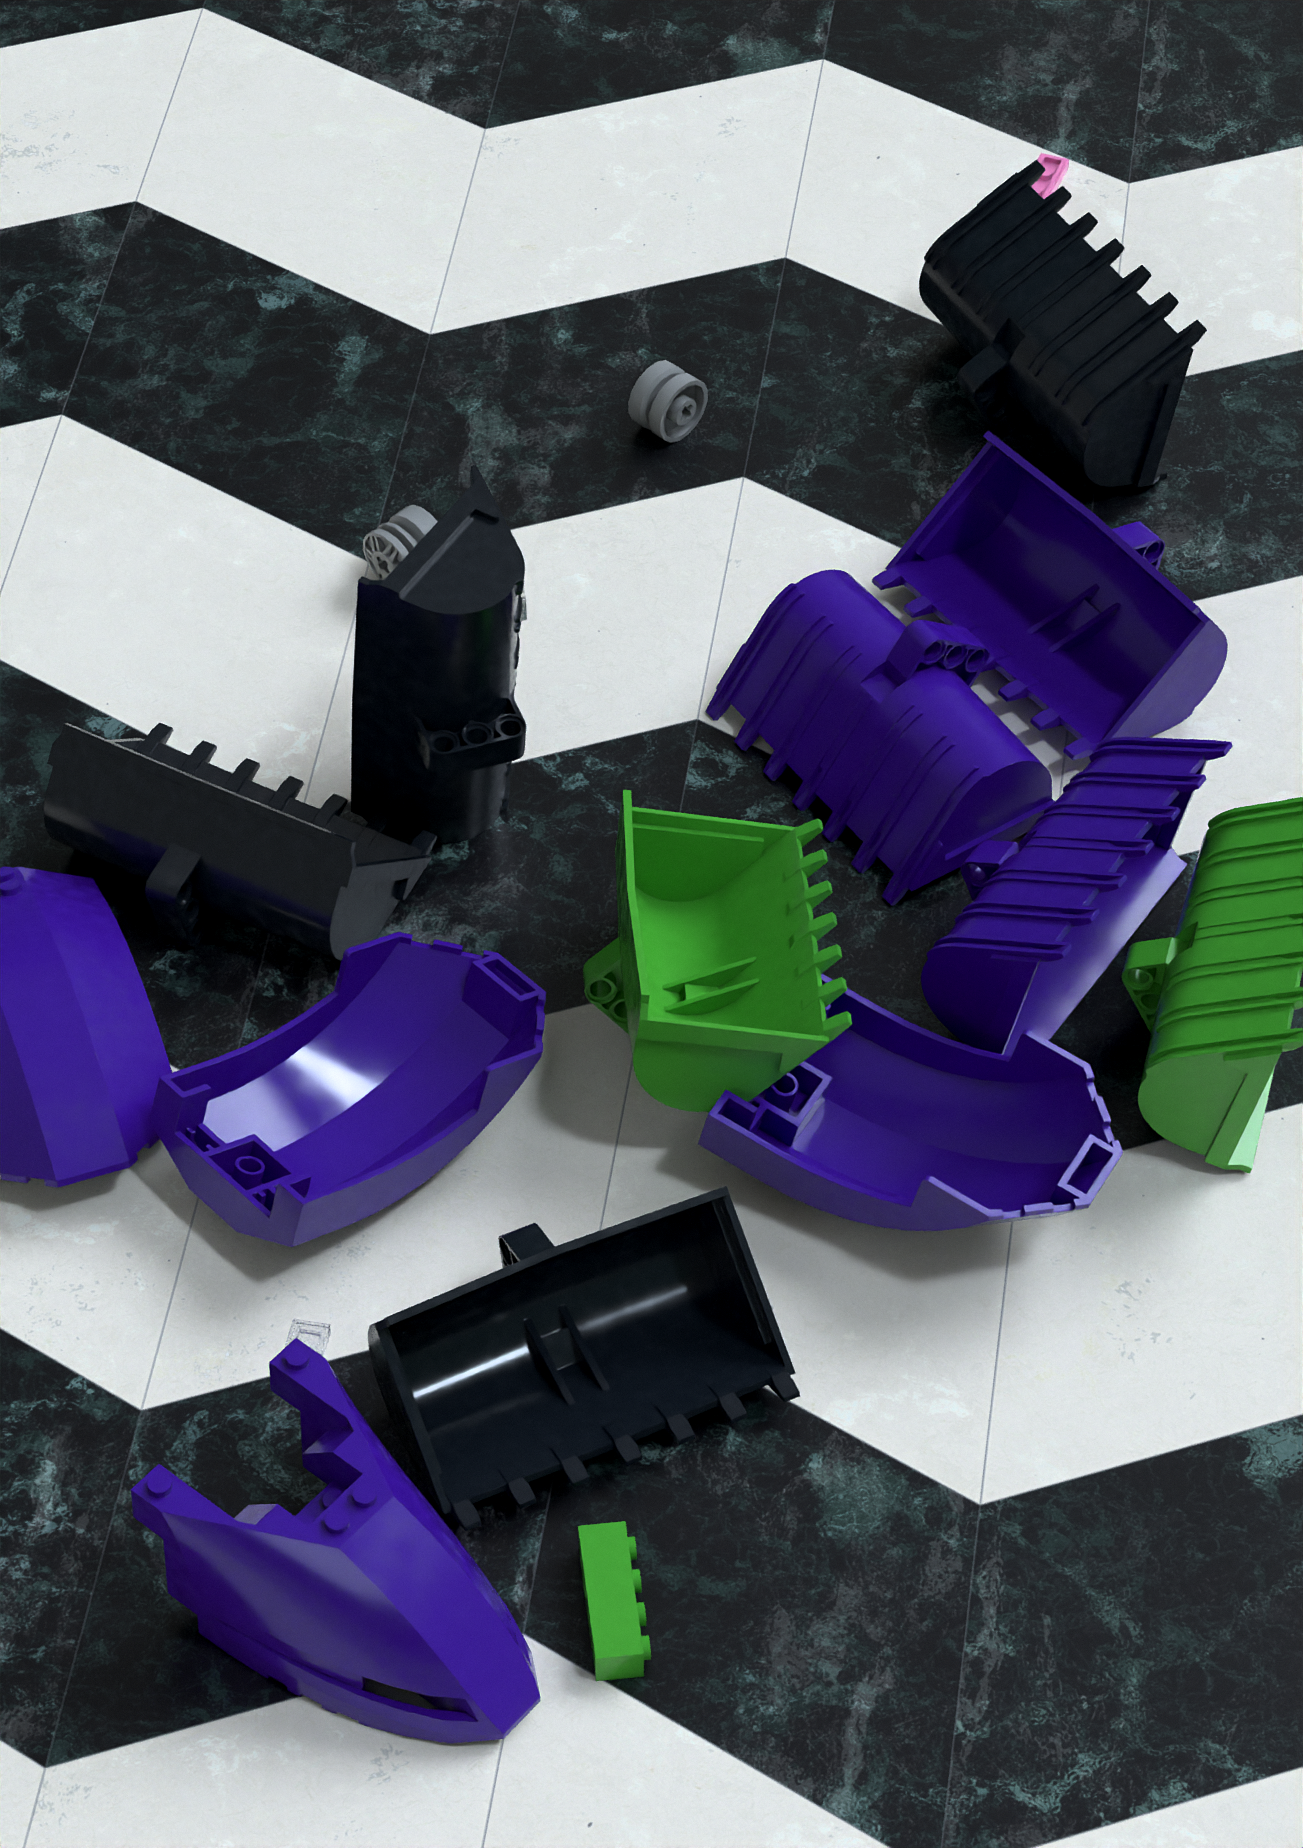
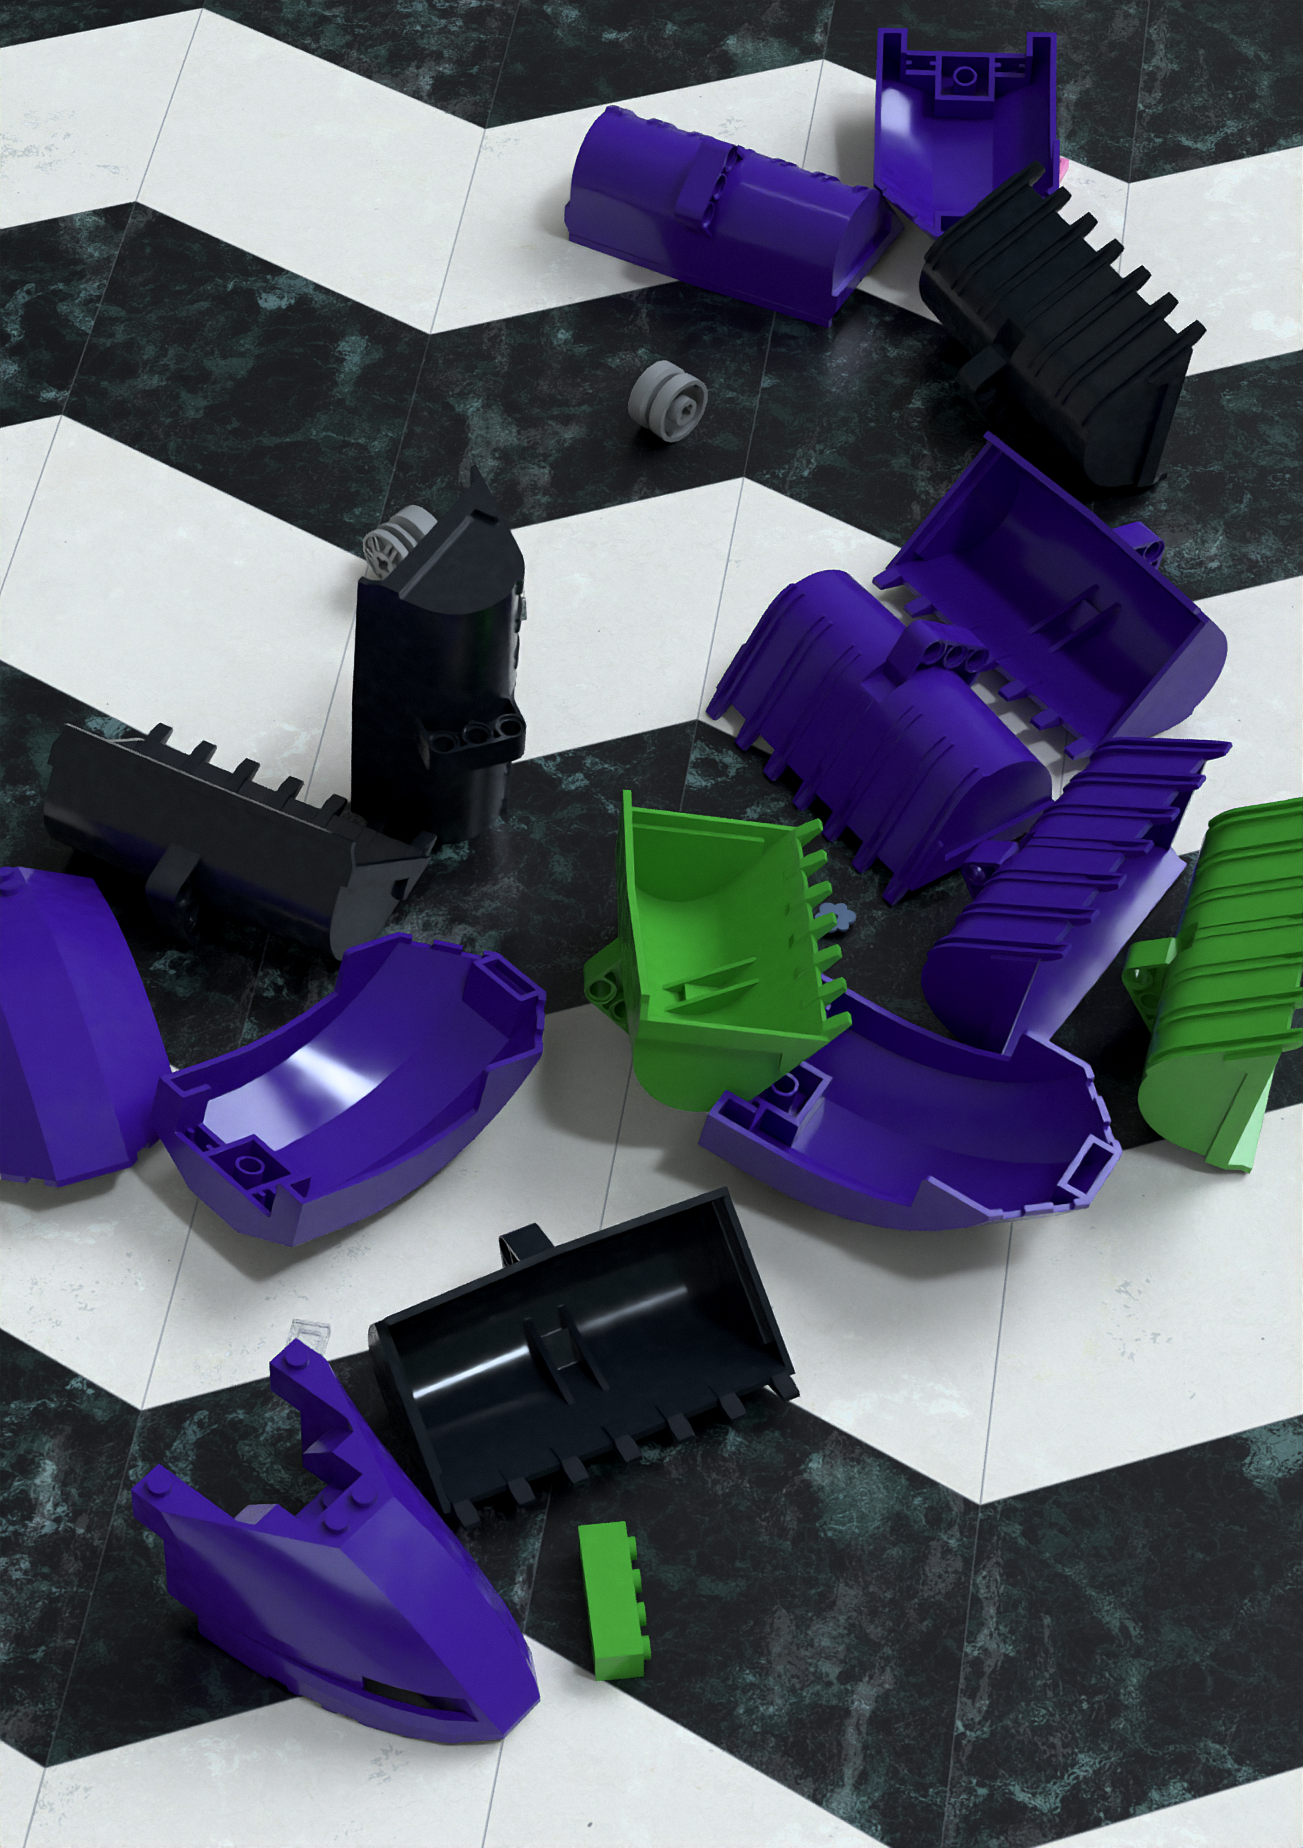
(725, 216): none -> dark purple piece
(843, 916): none -> sand blue plant
(961, 125): none -> dark purple windscreen

